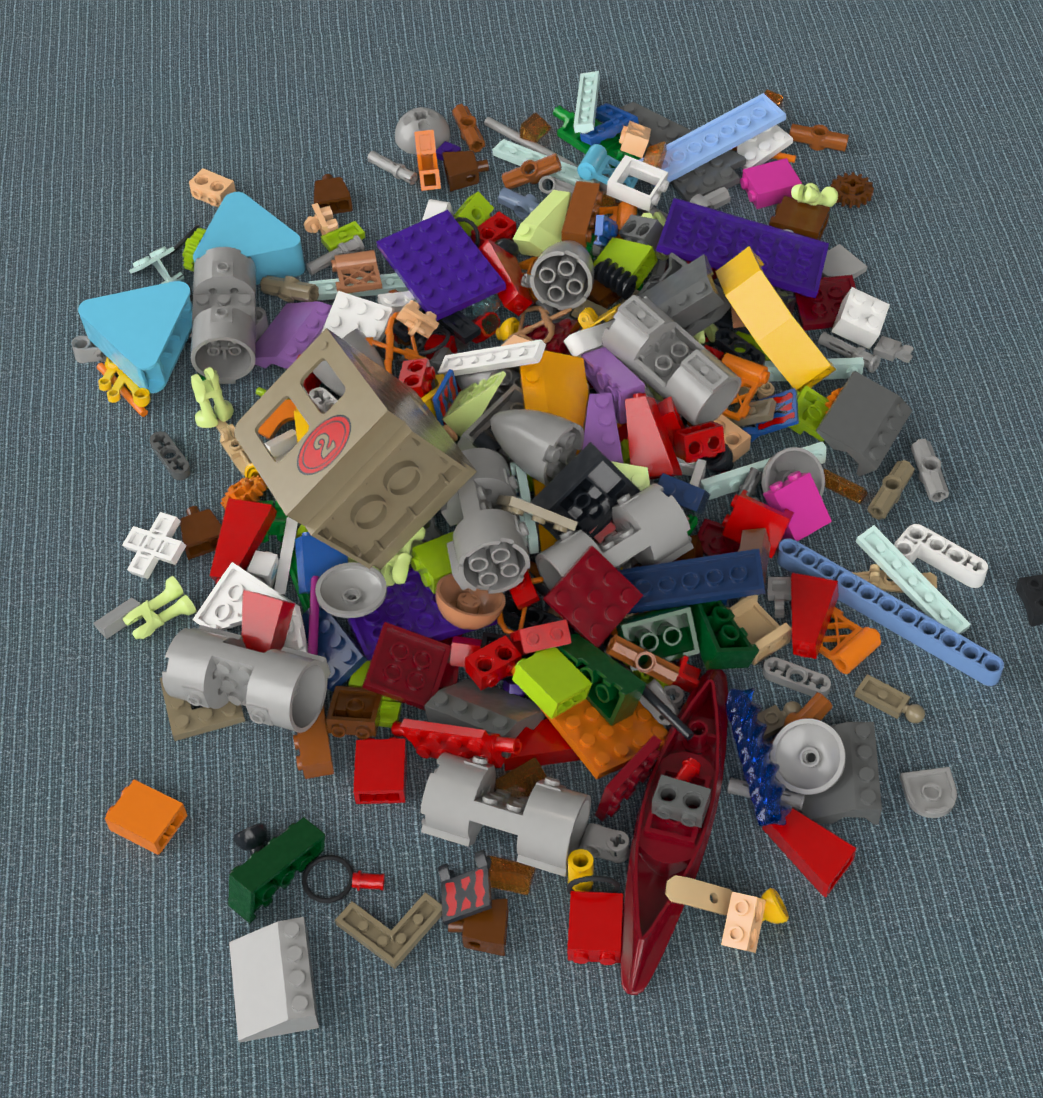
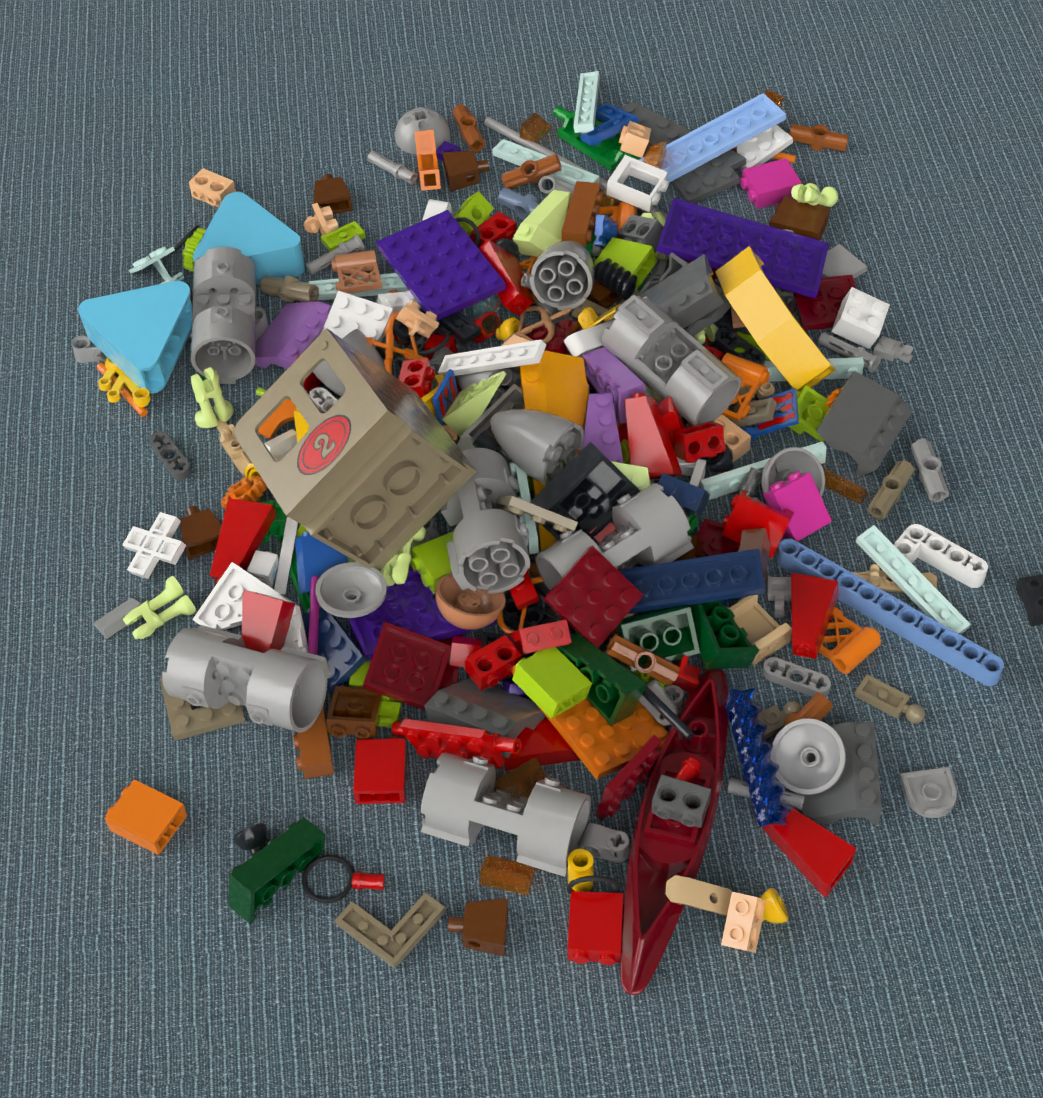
(273, 981): slope -> none
(467, 892): black flag -> none
(597, 163): medium azure piece -> none
(712, 200): light grey piece -> none
(853, 189): reddish brown gear -> none

